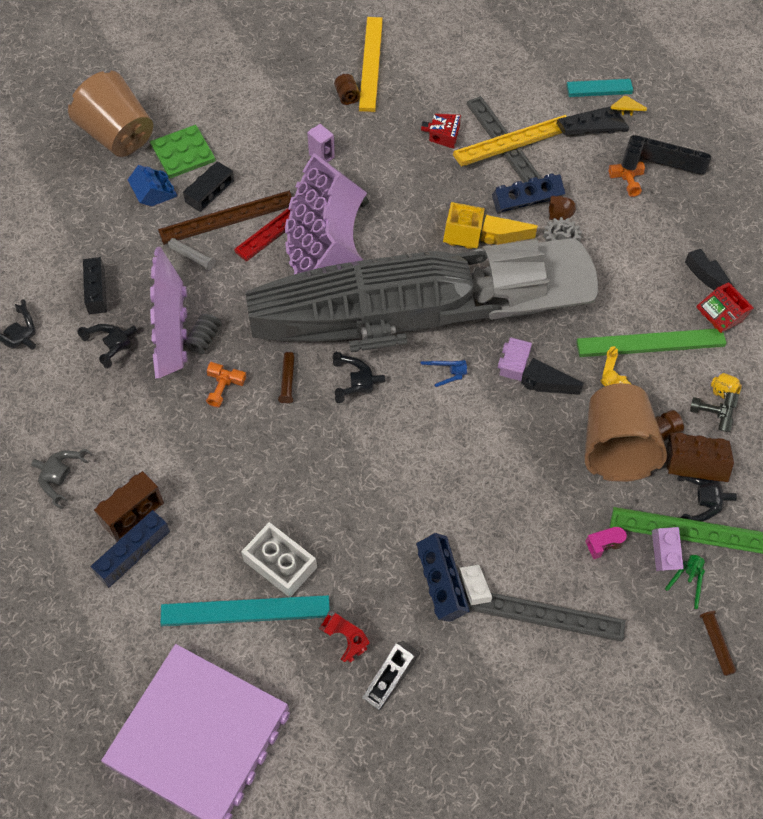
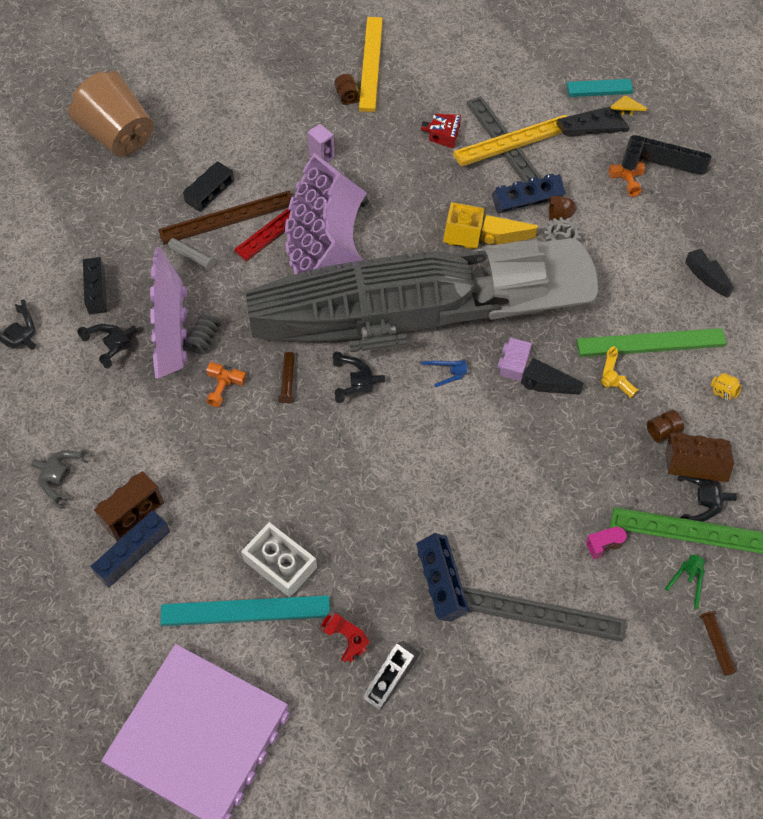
(151, 186): blue slope -> none
(182, 151): bright green plate -> none
(475, 584): white plate -> none
(623, 434): medium nougat cone -> none
(667, 549): lavender brick -> none
(723, 411): pearl dark grey bar -> none
(725, 307): red slope -> none

